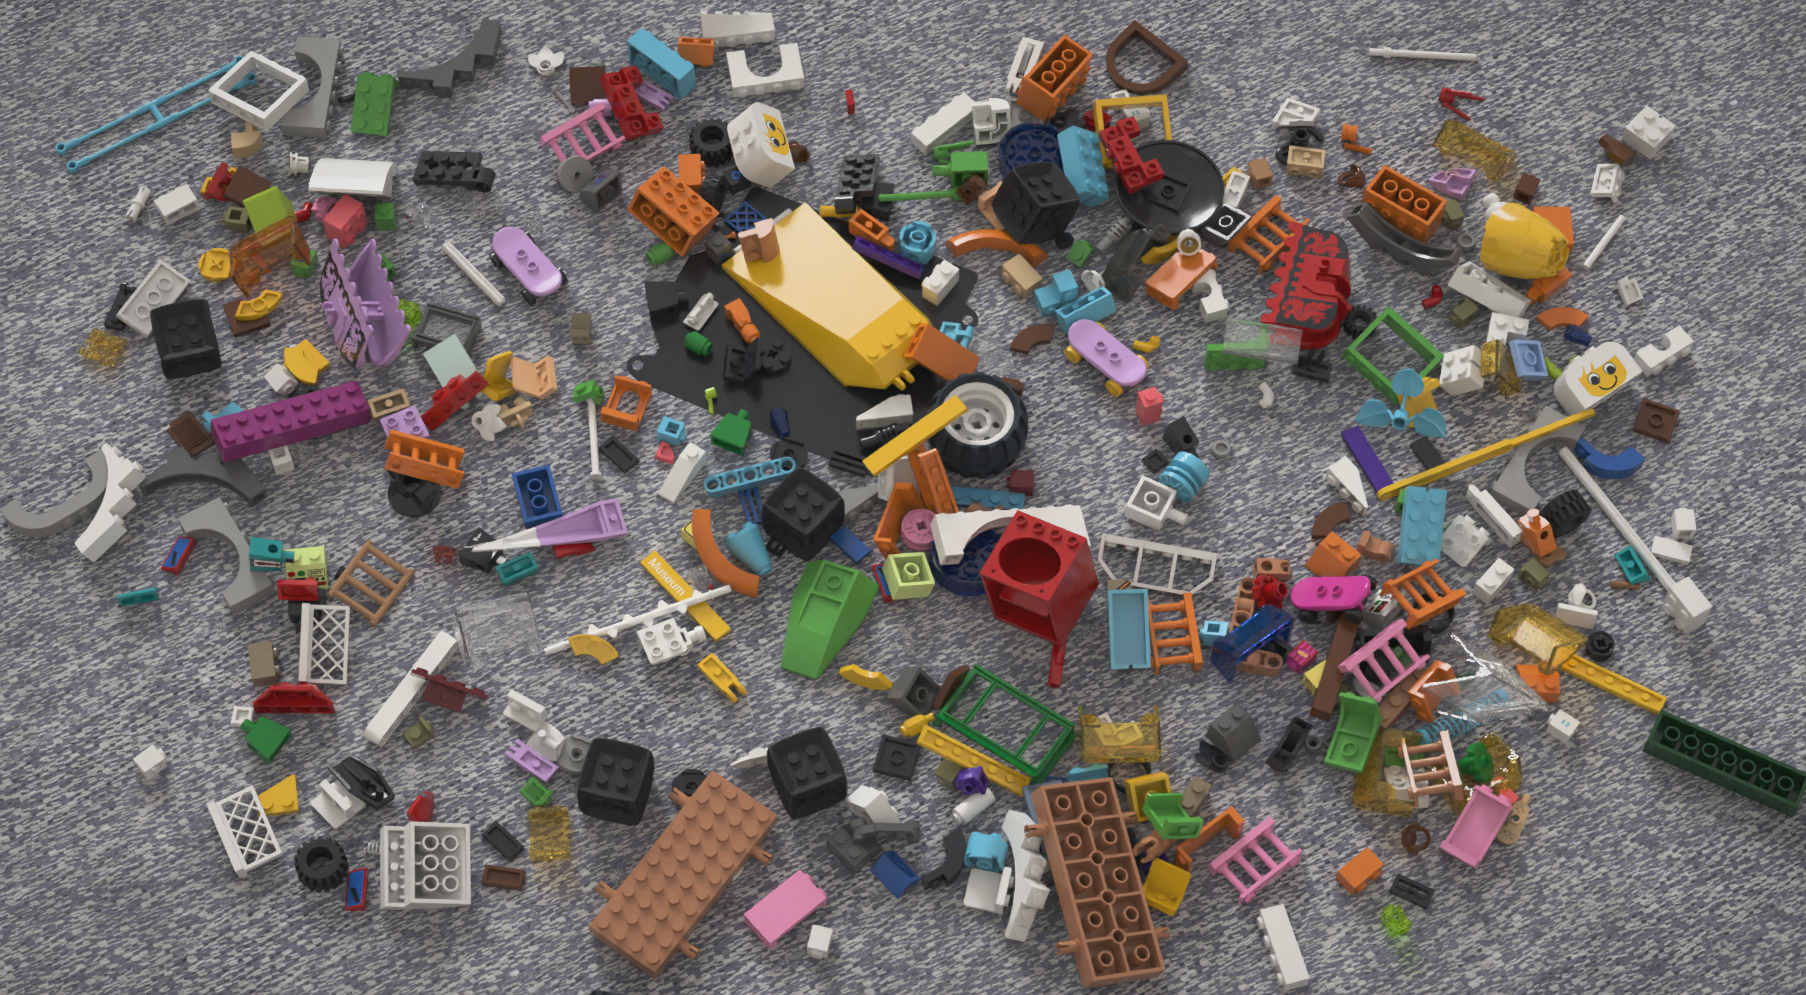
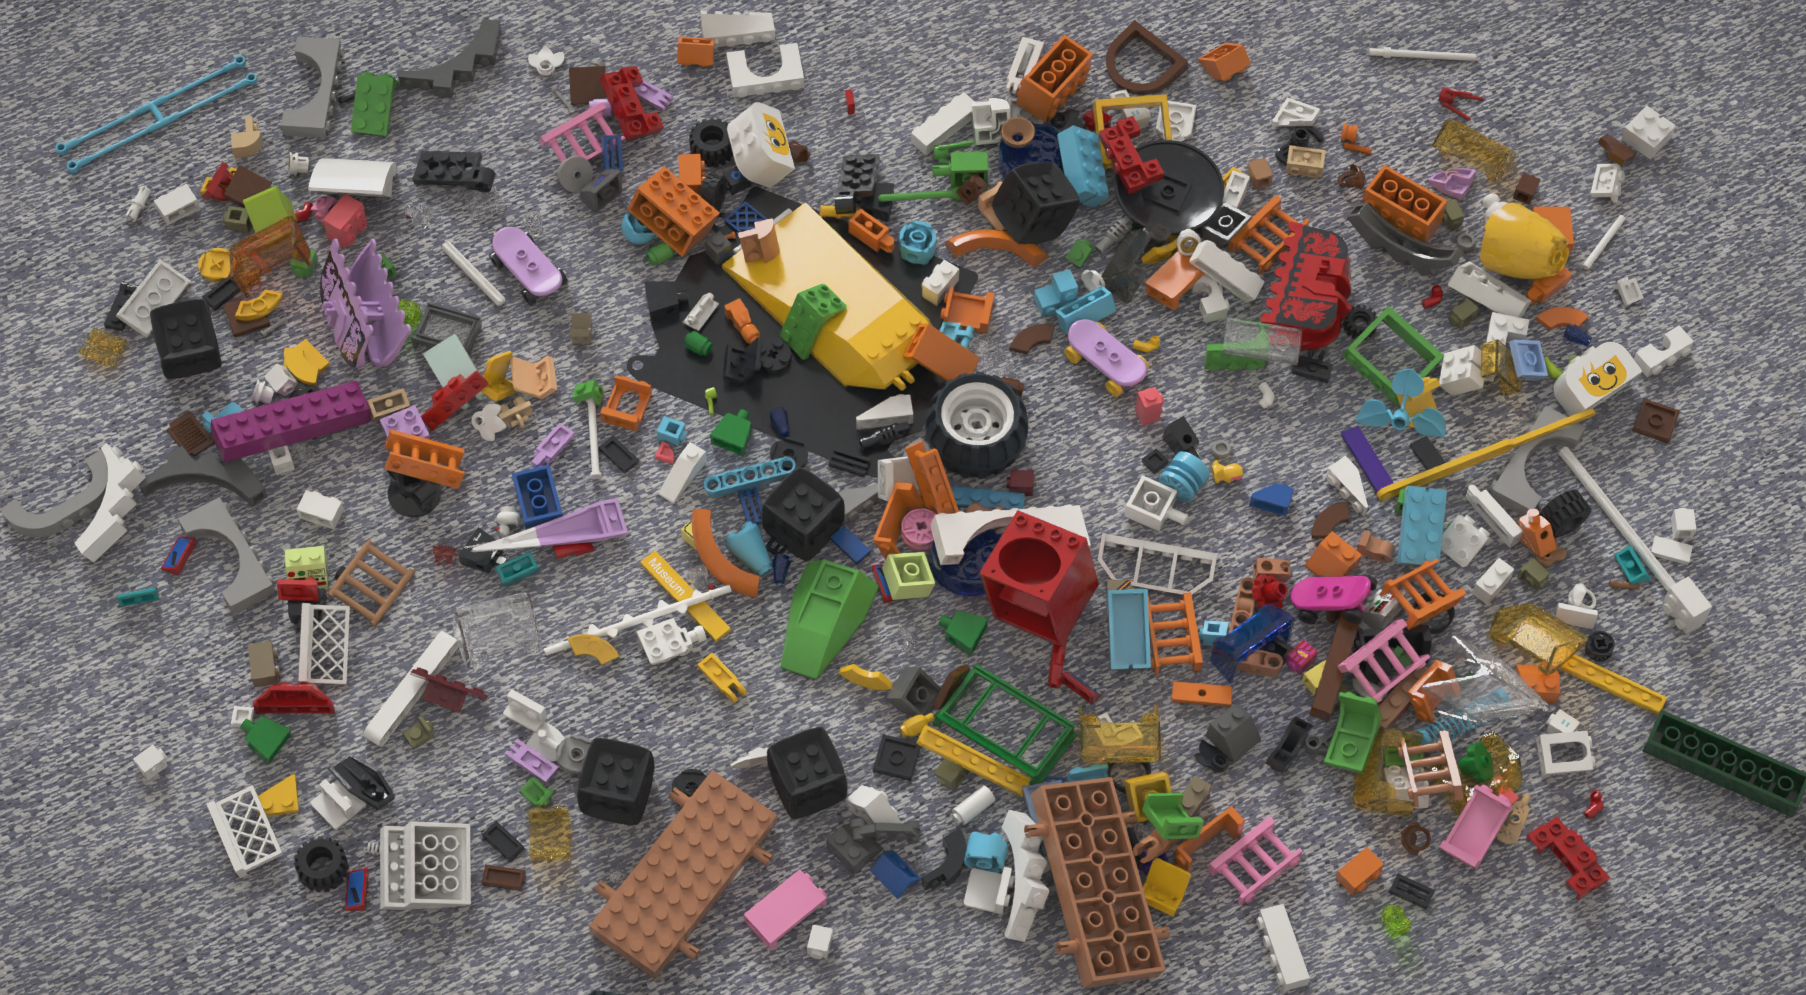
(222, 293): none -> black tile
(262, 393): none -> white piece
(268, 555): teal torso -> none
(275, 112): white window -> none
(320, 509): none -> white brick
(385, 216): bright green brick -> none
(422, 808): red brick -> none
(506, 517): none -> white animal
(552, 445): none -> lavender hinge
(611, 152): none -> blue tile
(635, 230): none -> medium azure cylinder
(661, 63): medium azure brick -> none
(780, 568): none -> clear blue cone
(808, 316): none -> bright green bracket
(888, 257): dark purple tile -> none
(915, 435): yellow tile -> none
(964, 630): none -> green torso
(968, 310): none -> orange panel
(972, 781): dark purple brick -> none
(1018, 126): none -> medium nougat piece
(1021, 276): tan brick -> none
(1064, 240): black tile -> none
(1080, 687): none -> red slope
(1181, 120): none -> white tile
(1213, 694): none -> orange tile
(1225, 61): none -> orange slope
(1226, 271): none -> white brick
(1228, 473): none -> yellow animal
(1273, 498): none -> blue slope
(1545, 758): none -> white panel
(1572, 853): none -> red bracket
(1596, 804): none -> red arm
(1608, 466): blue arch -> none

